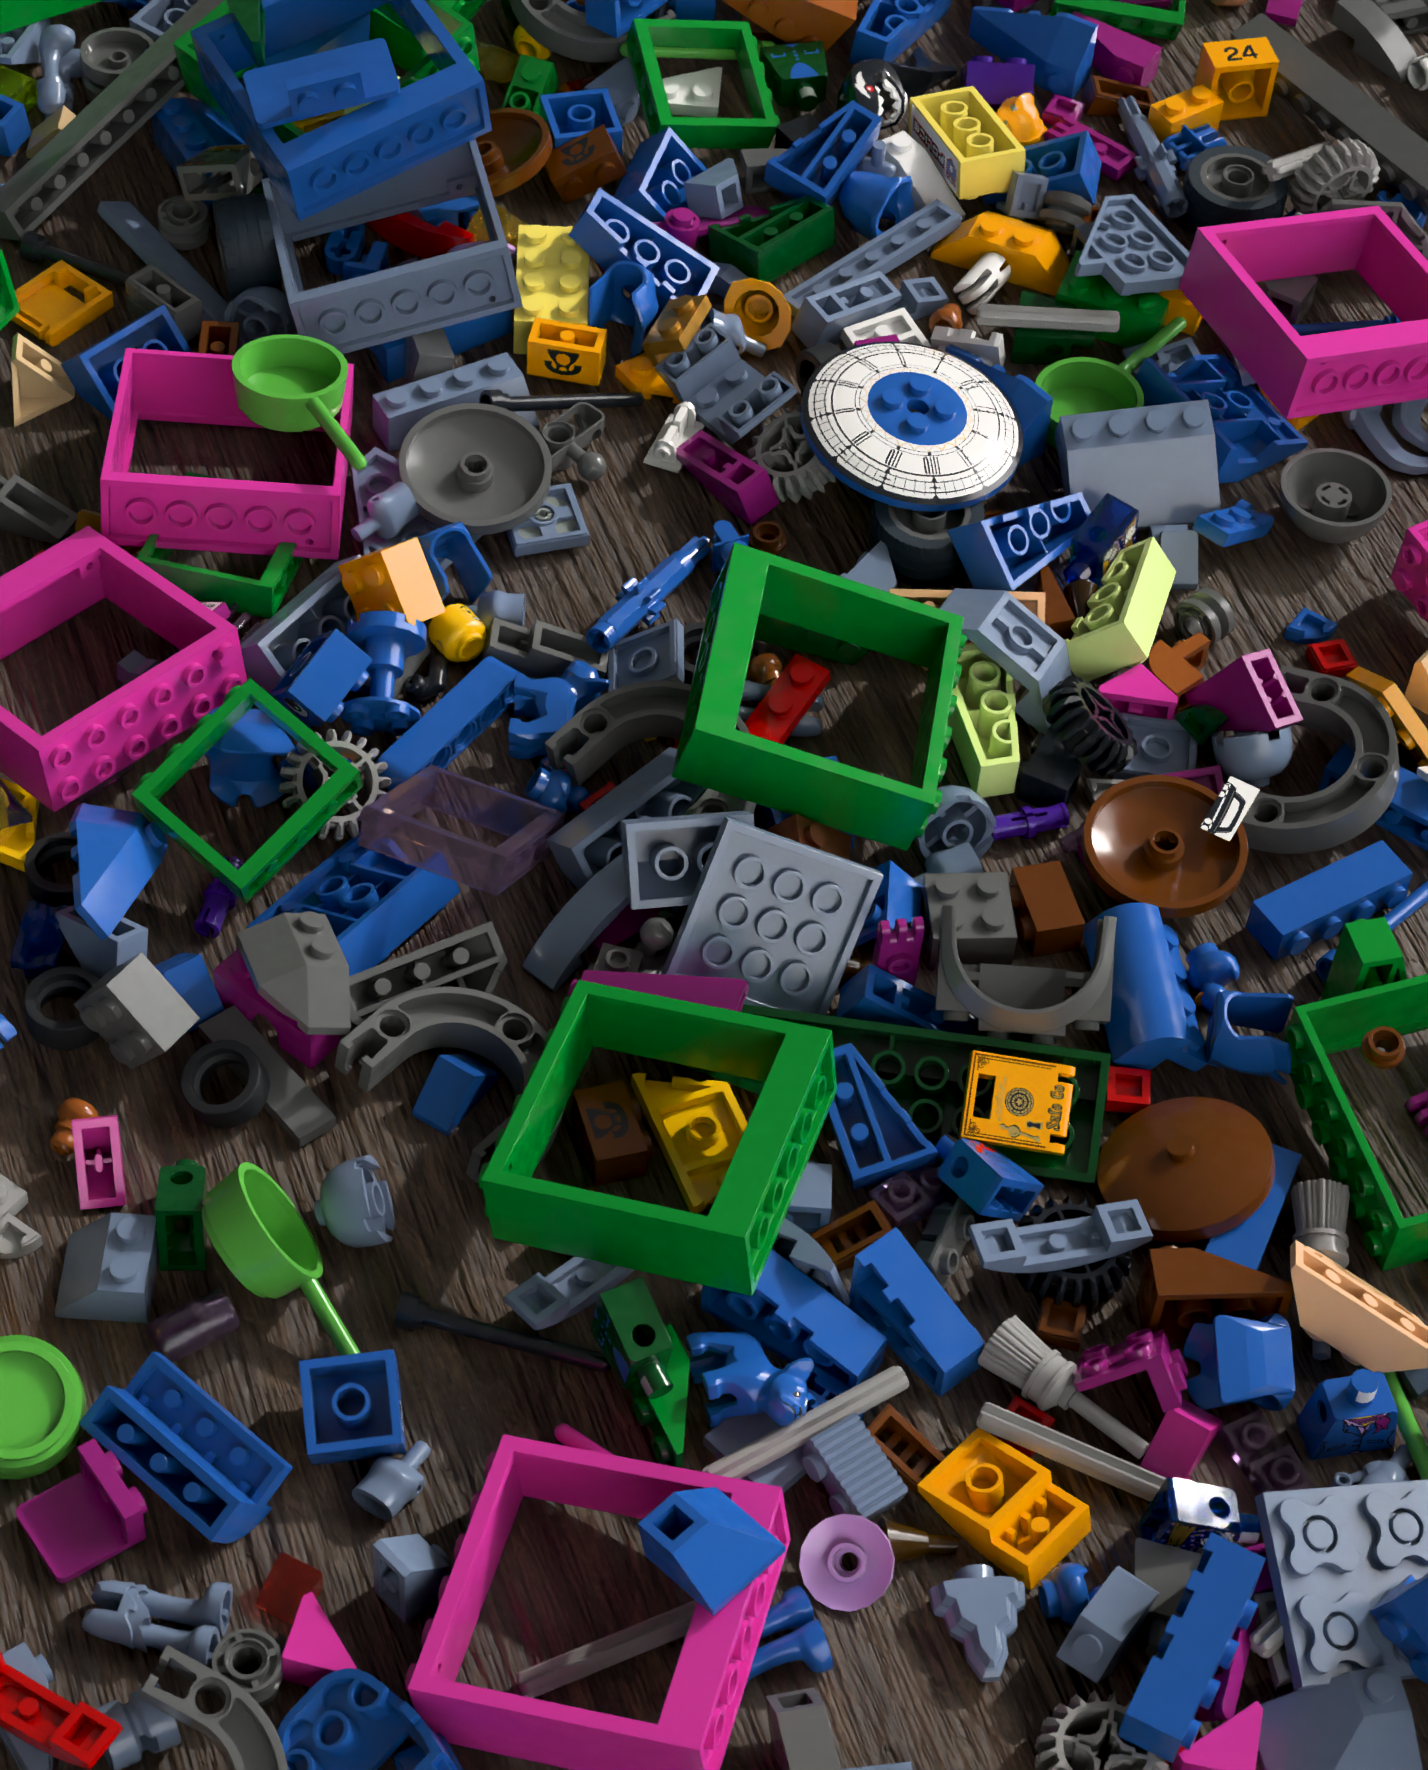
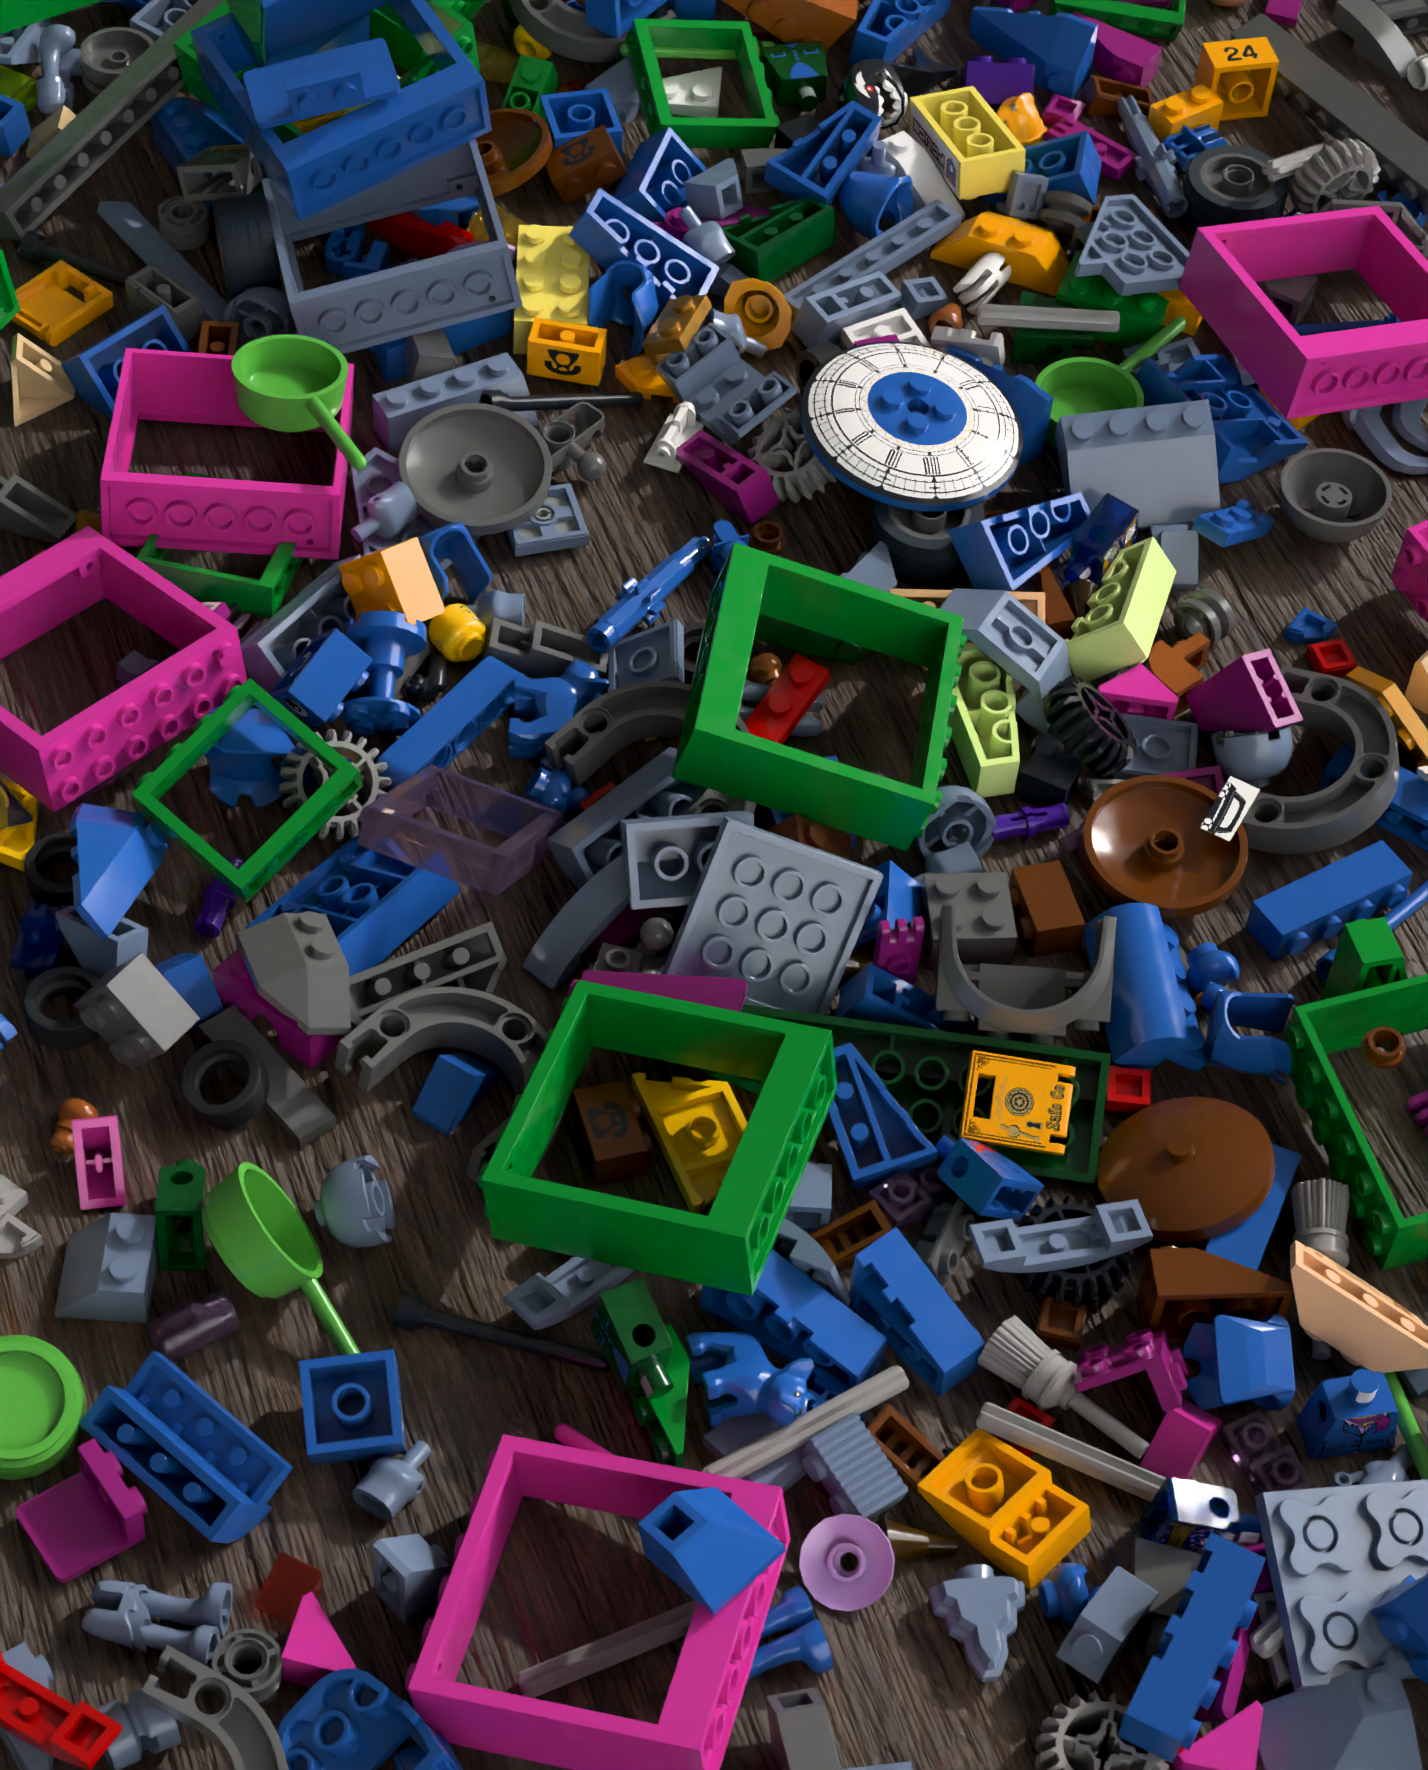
(706, 238): none -> sand blue piece
(1201, 721): dark green tile -> none

